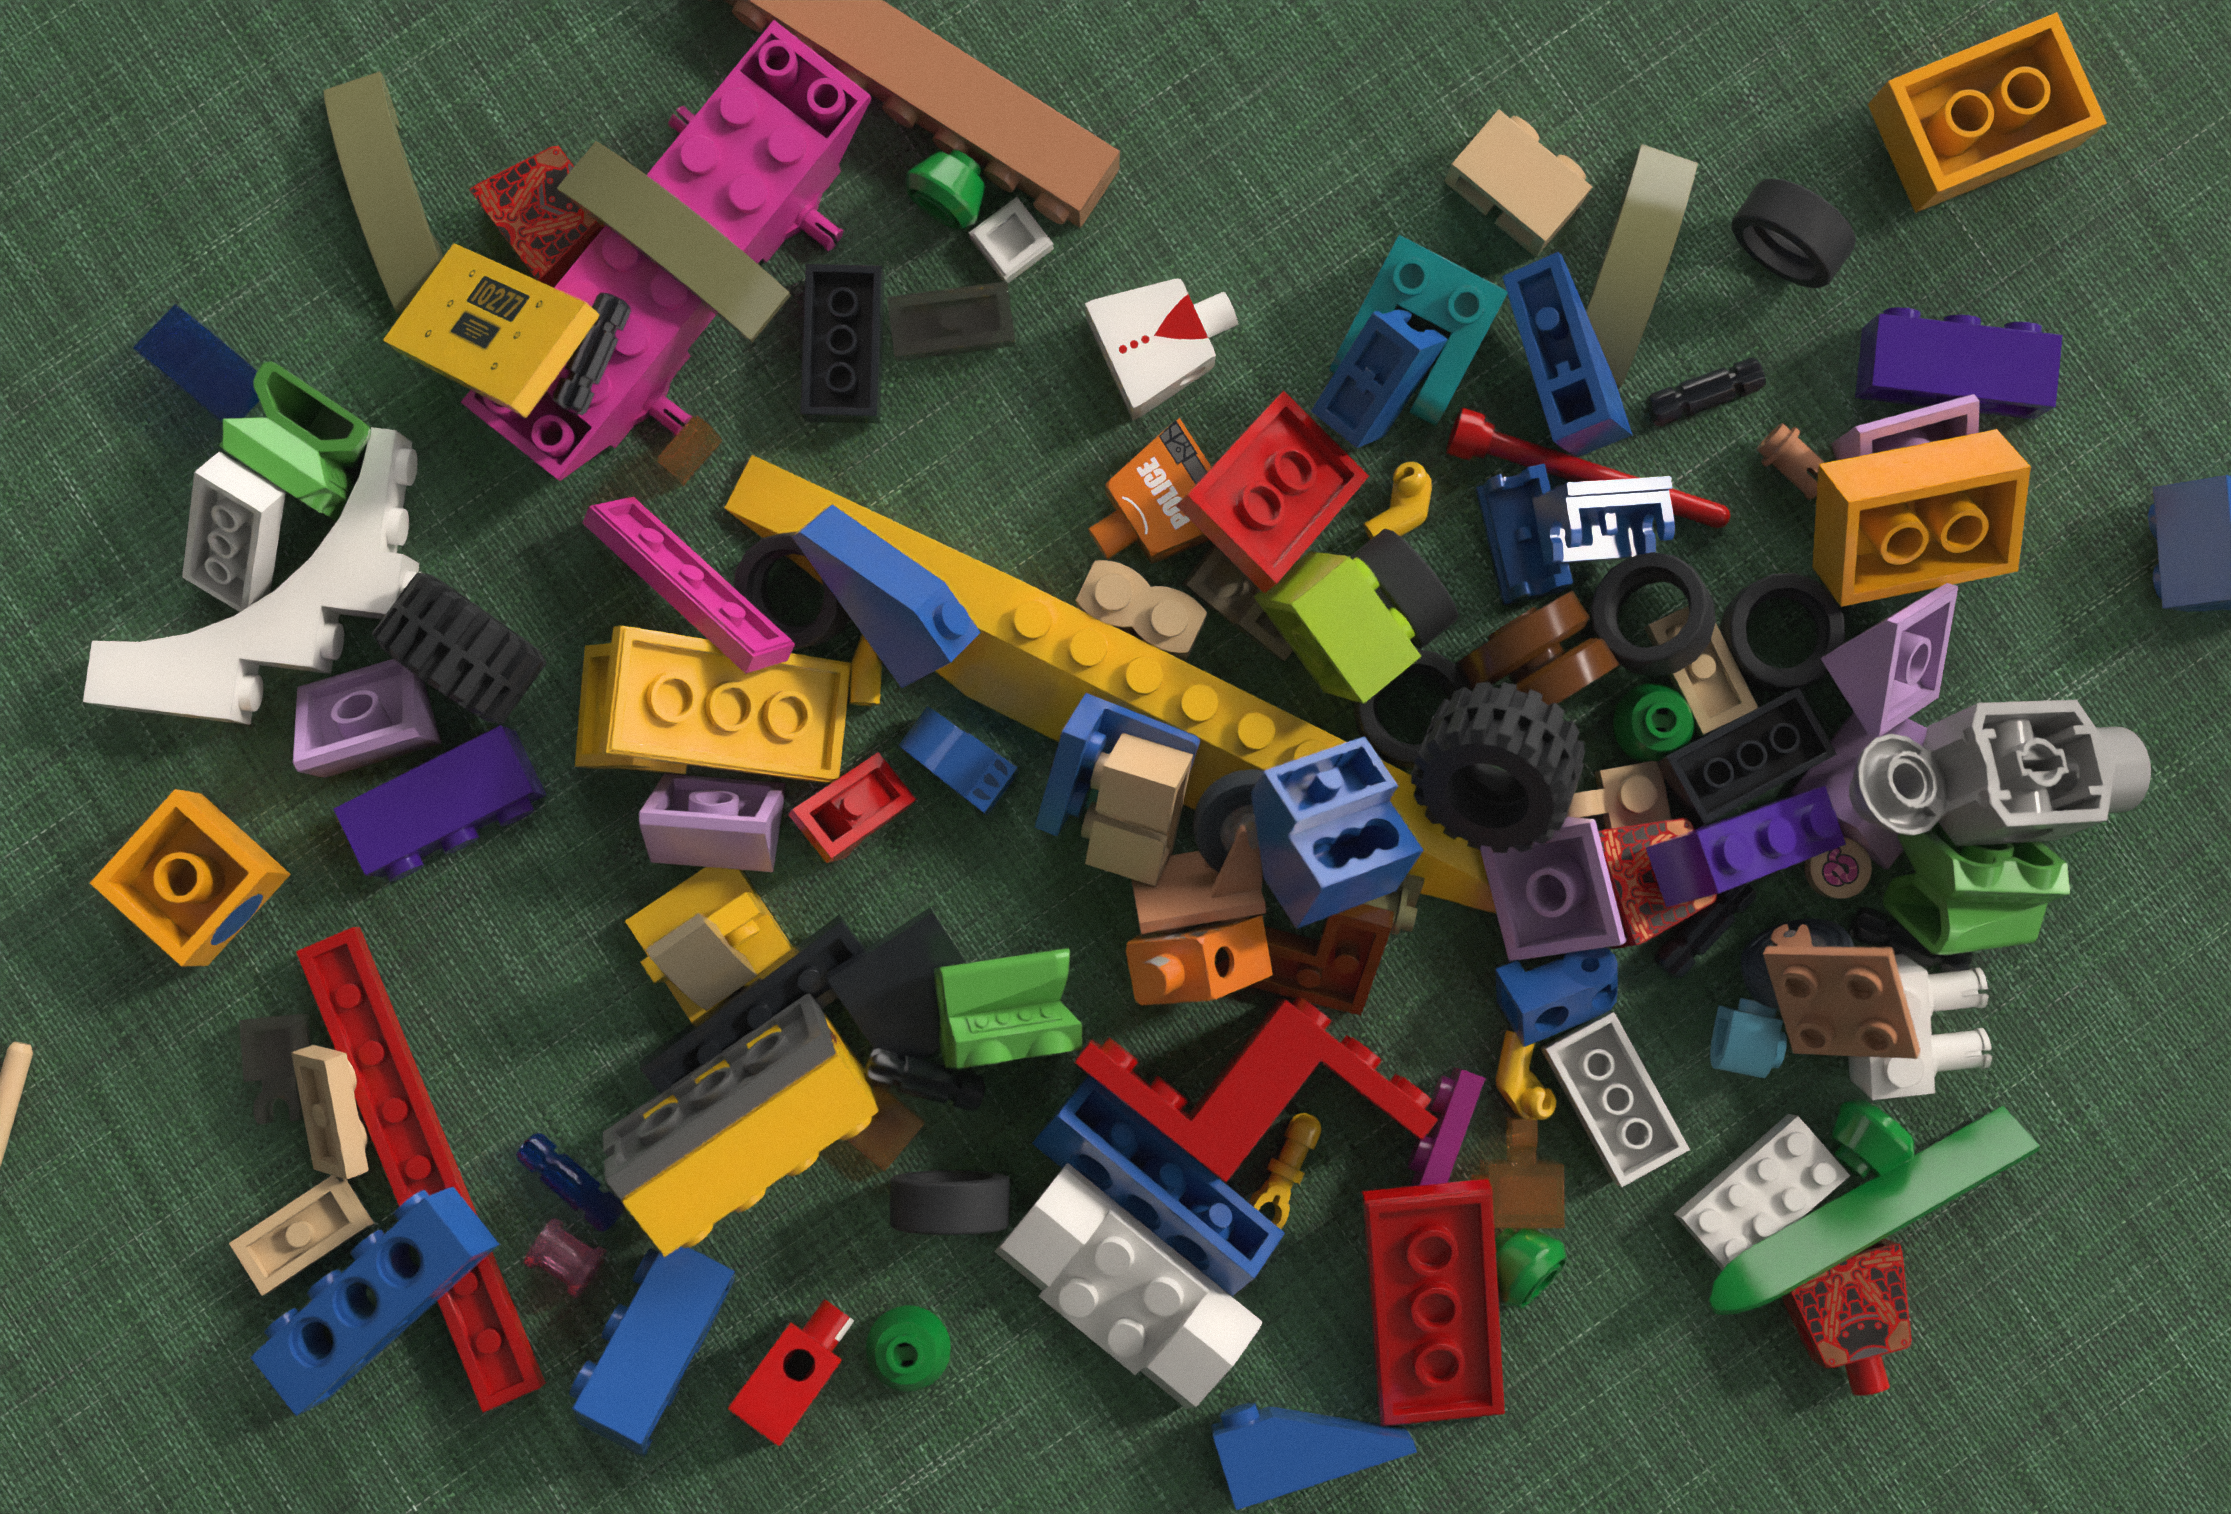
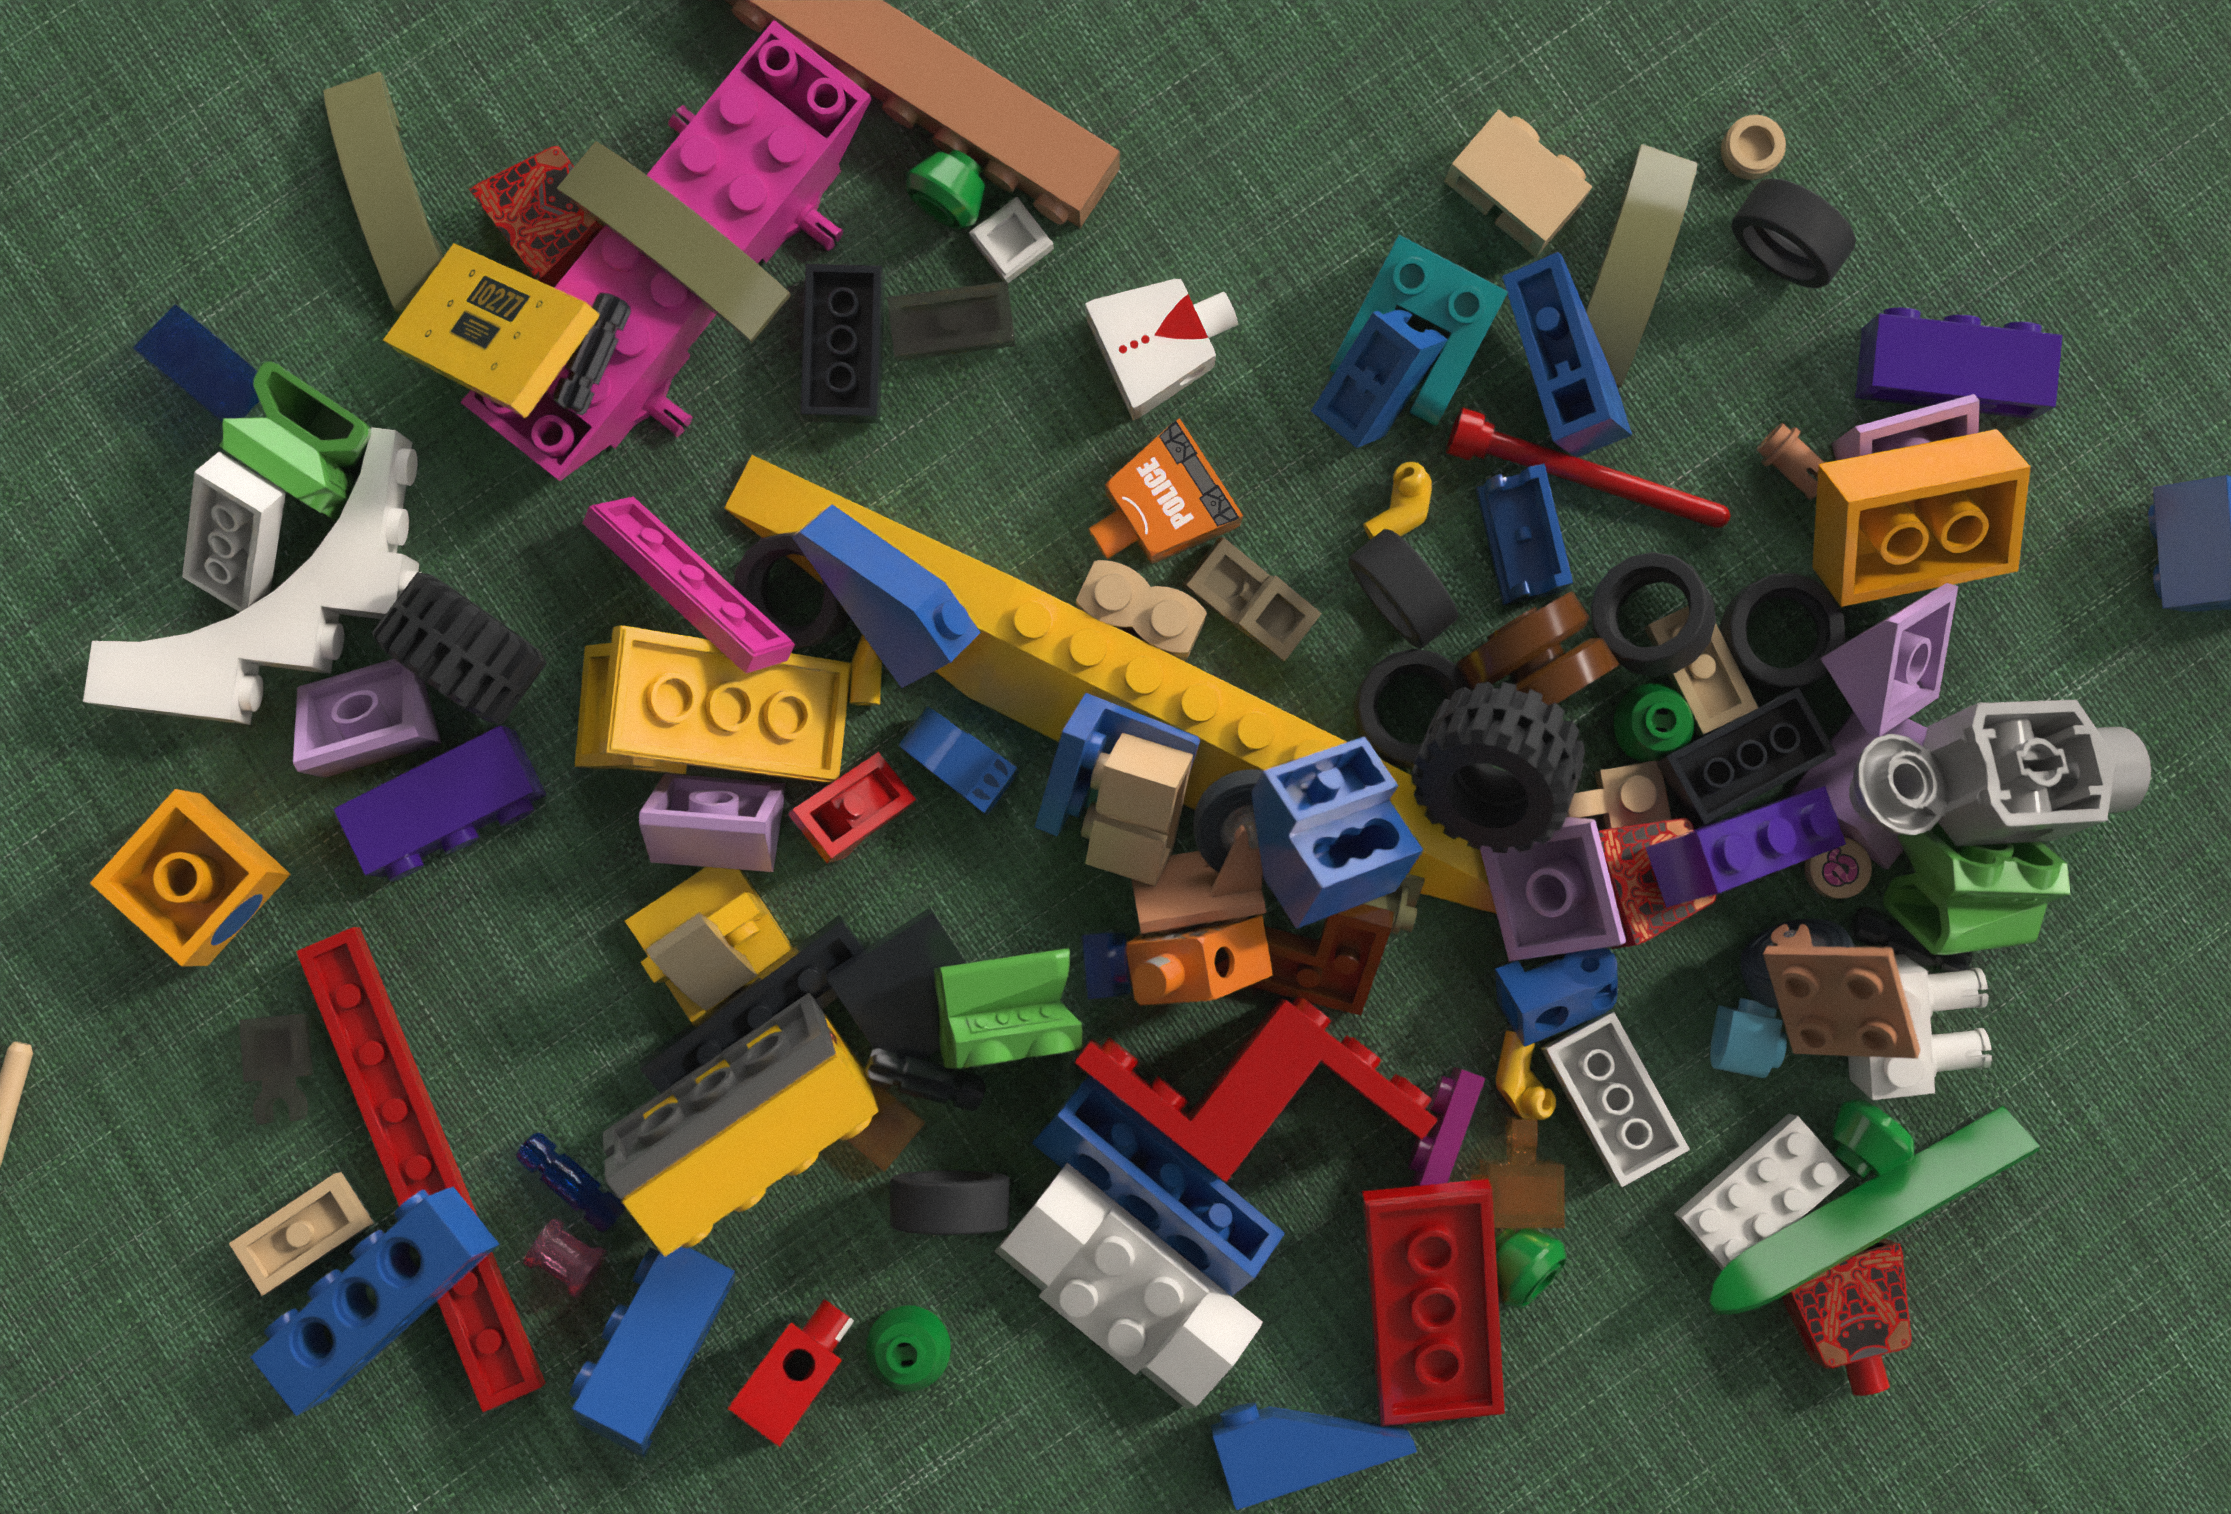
(330, 1111): tan plate -> none
(689, 449): clear orange tile -> none
(1106, 965): none -> clear blue plate
(1273, 492): red plate -> none
(1301, 1136): yellow piece -> none
(1340, 625): lime brick -> none
(1603, 519): blue hinge -> none
(1703, 930): black axle -> none
(1705, 391): black axle -> none
(1753, 147): none -> tan tile
(1986, 112): light orange brick -> none

